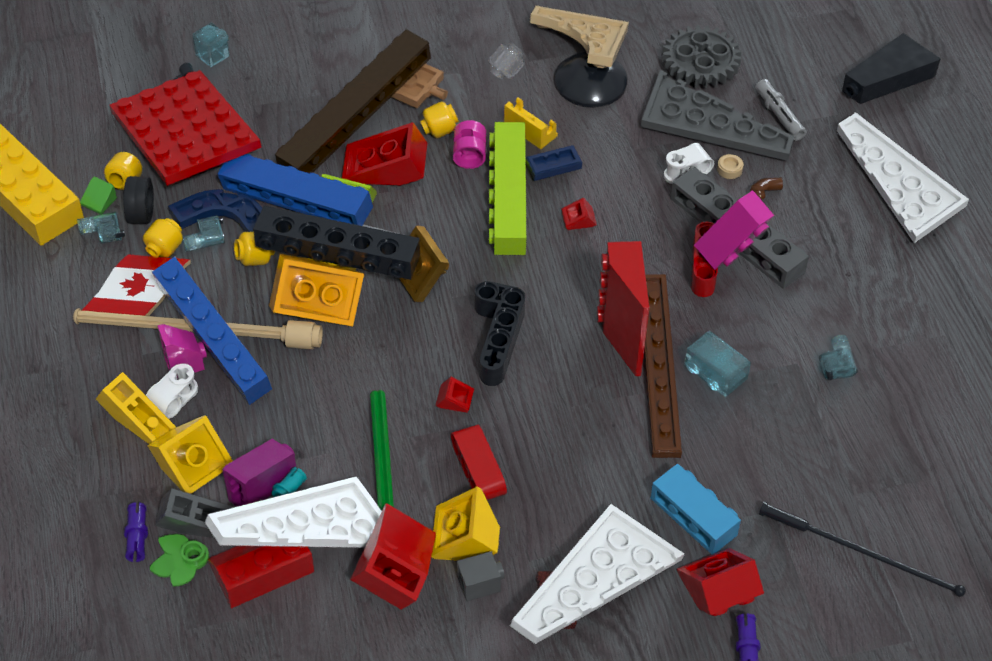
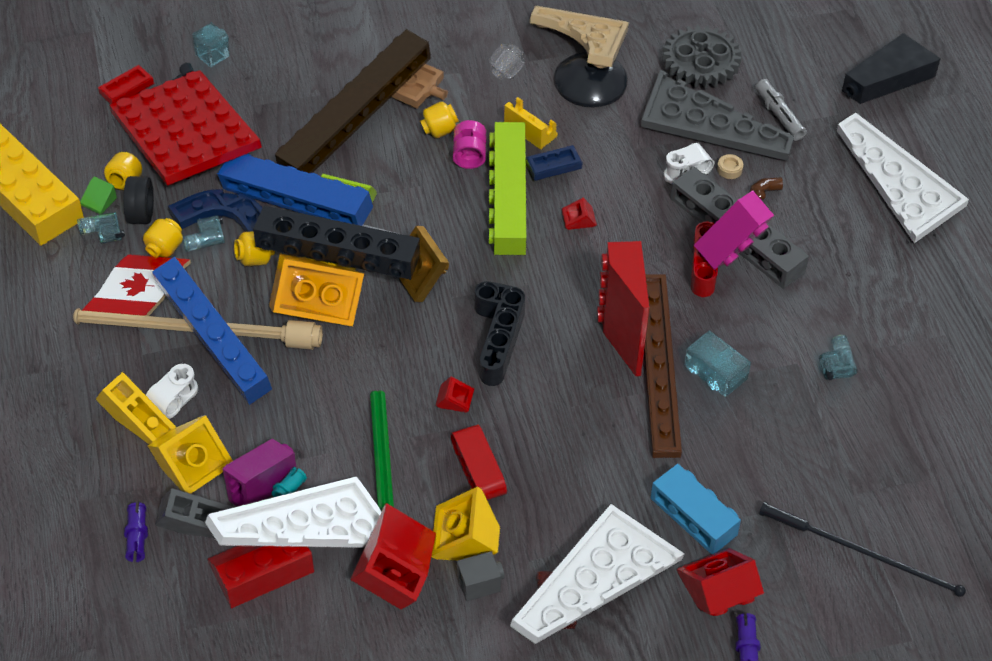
(126, 84): none -> red plate
(177, 561): bright green plate -> none
(181, 348): dark pink slope -> none
(387, 157): red slope -> none

